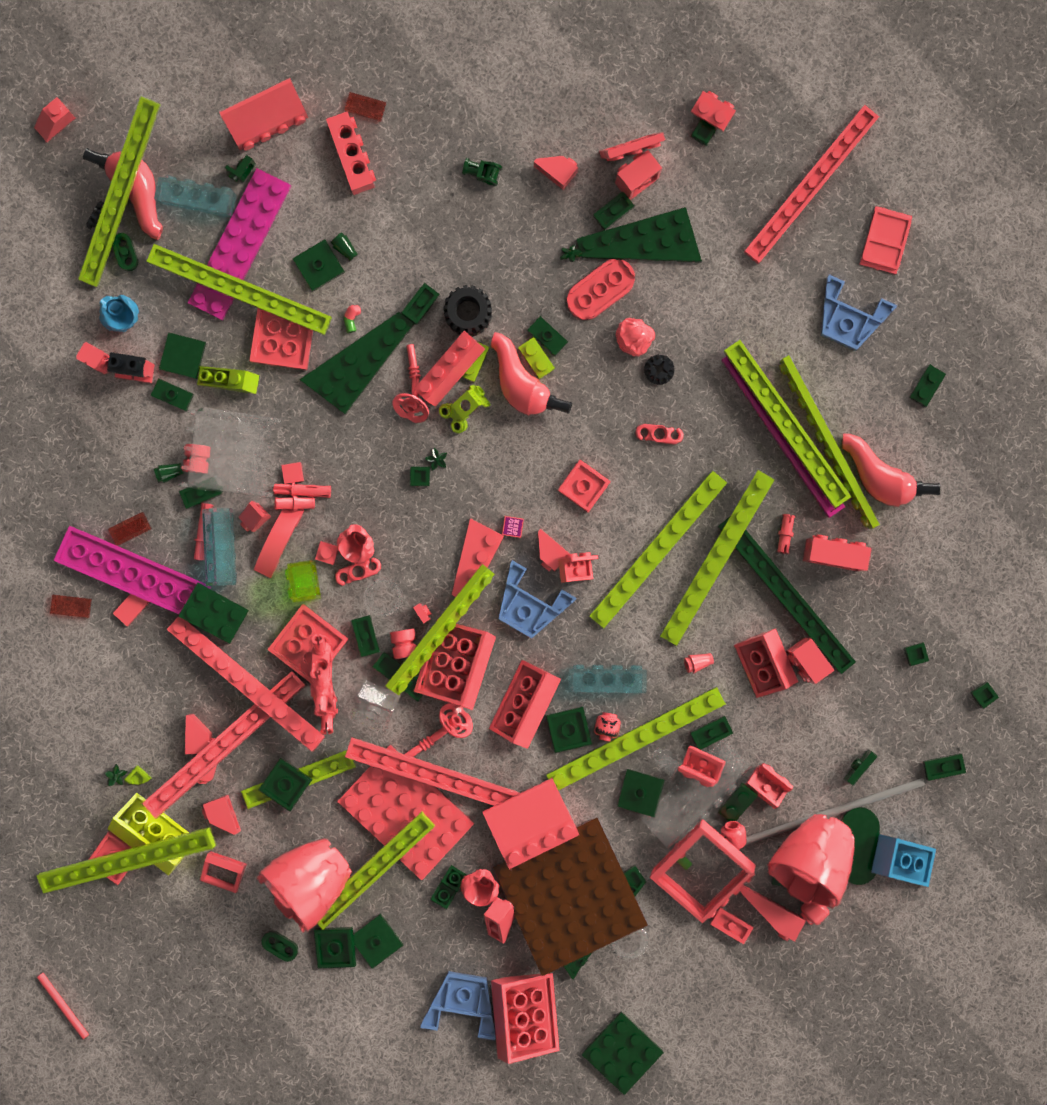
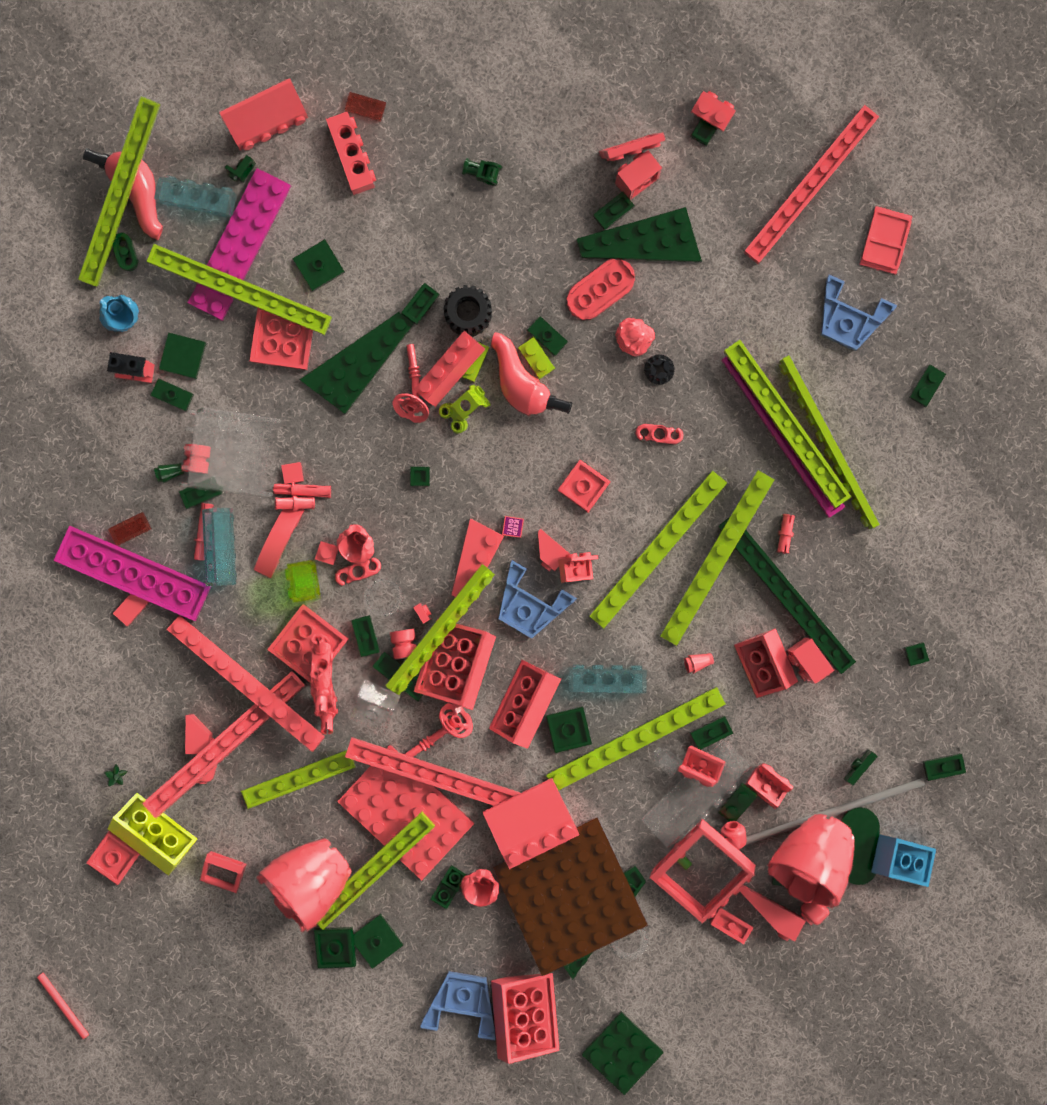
(53, 119): coral slope -> none
(70, 606): clear red tile -> none
(93, 219): black gear -> none
(93, 357): coral brick -> none
(126, 860): lime plate -> none
(137, 776): lime tile -> none
(213, 613): dark green plate -> none
(221, 814): coral slope -> none
(228, 379): lime slope -> none
(253, 517): coral slope -> none
(278, 948): dark green plate -> none
(285, 784): dark green tile -> none
(343, 245): dark green cone -> none
(351, 312): arm -> none
(437, 459): dark green plant -> none
(499, 919): coral slope -> none
(557, 169): coral slope -> none
(571, 253): dark green plant -> none
(607, 726): coral head -> none
(641, 793): dark green plate -> none
(837, 553): coral brick -> none
(881, 480): coral animal -> none
(984, 695): dark green plate -> none

